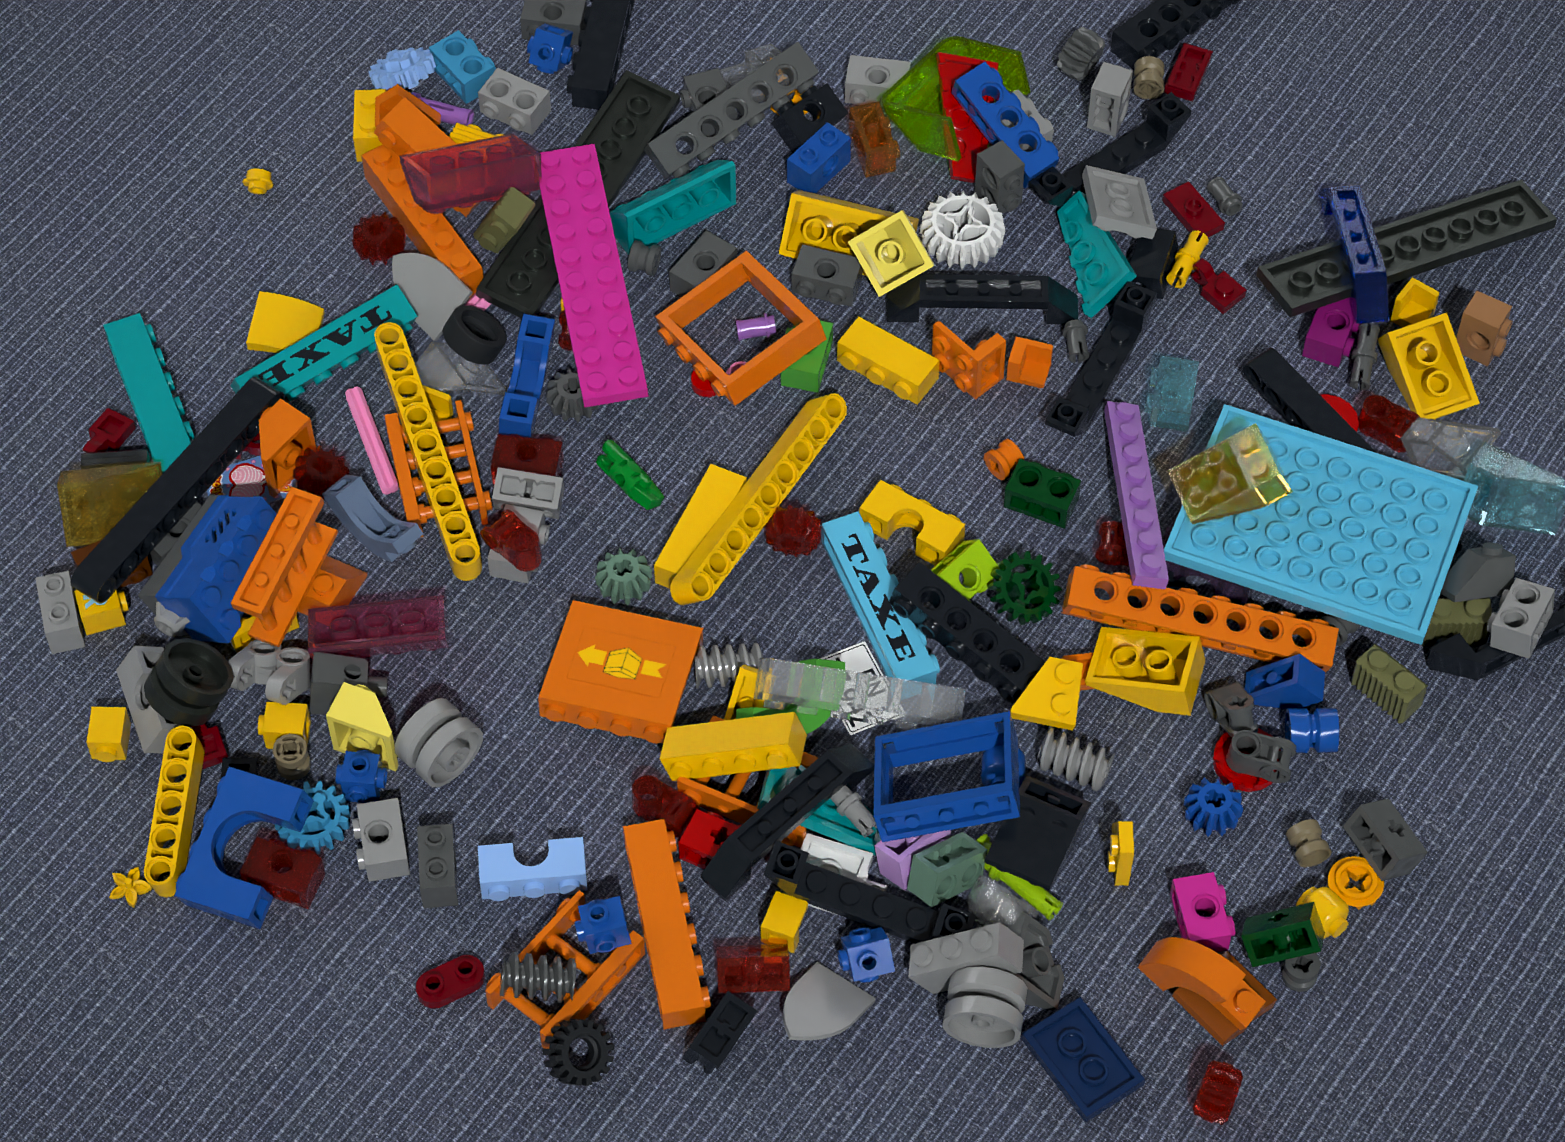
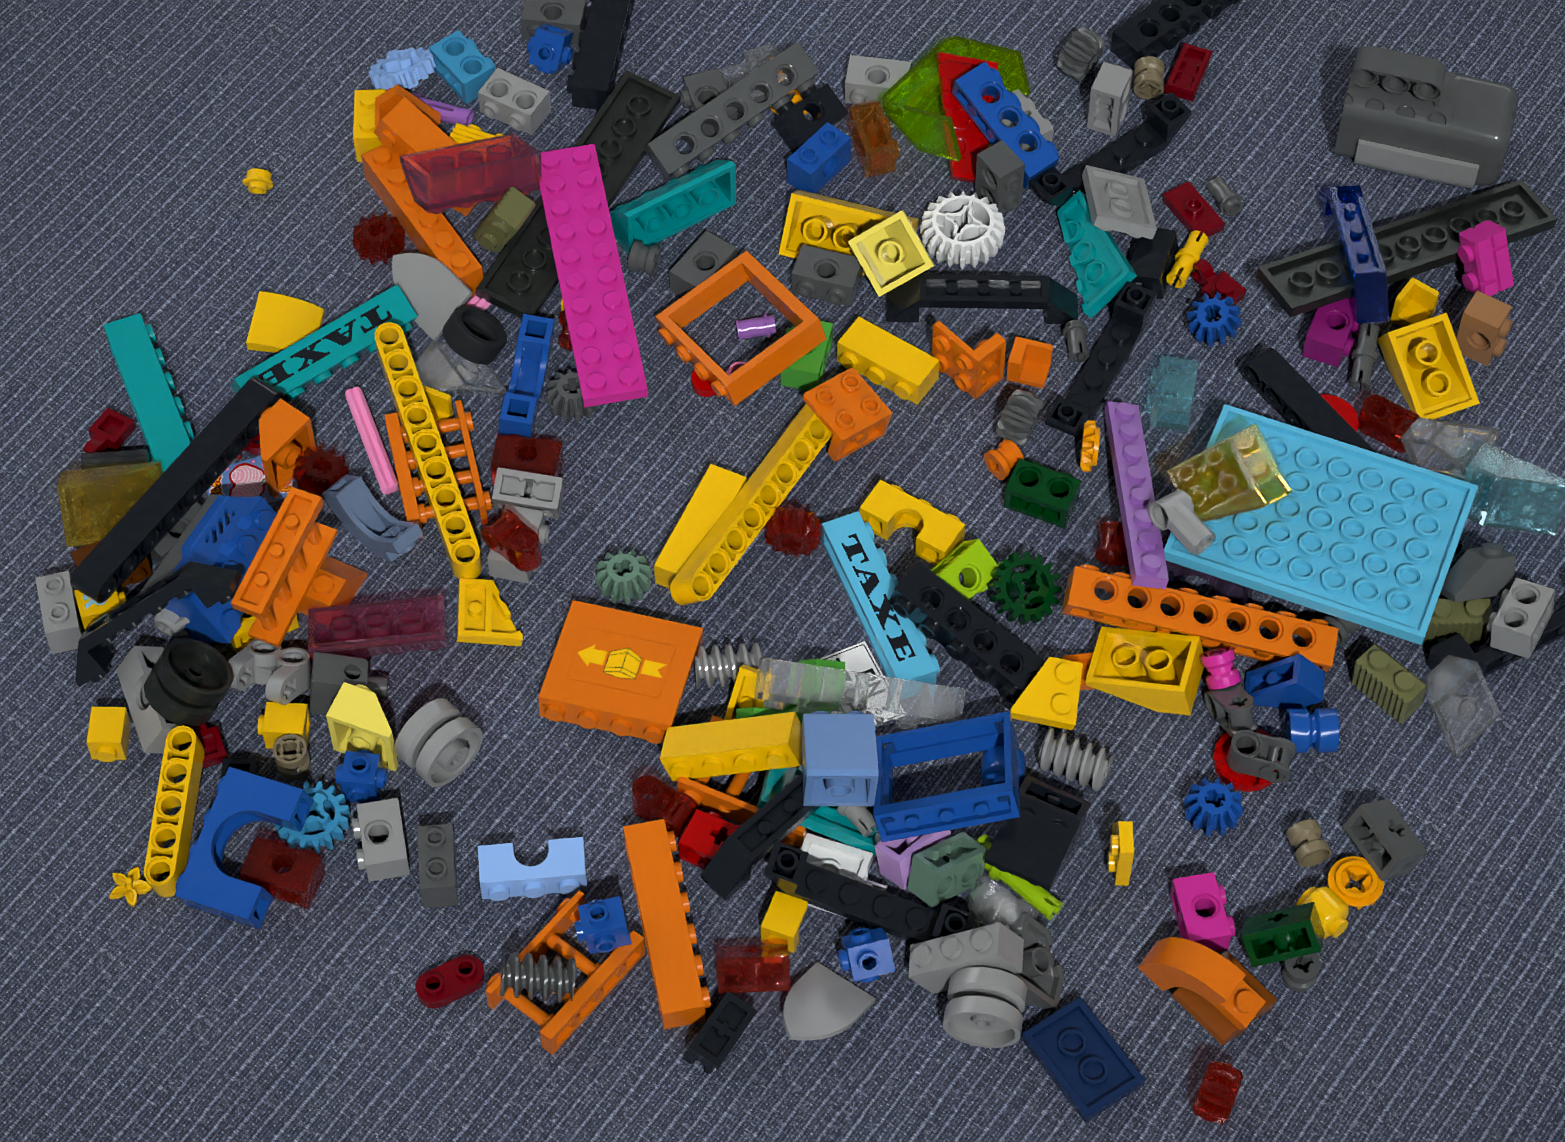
(208, 582): none -> black slope
(483, 615): none -> yellow wing
(597, 1052): black tyre -> none
(629, 476): green hinge -> none
(839, 759): none -> medium blue slope
(849, 412): none -> orange bracket
(1020, 417): none -> dark grey gear
(1089, 446): none -> light orange gear
(1177, 514): none -> light grey piece
(1214, 330): none -> blue gear
(1219, 664): none -> dark pink wheel
(1425, 121): none -> dark grey piece
(1460, 701): none -> clear slope
(1485, 258): none -> dark pink brick

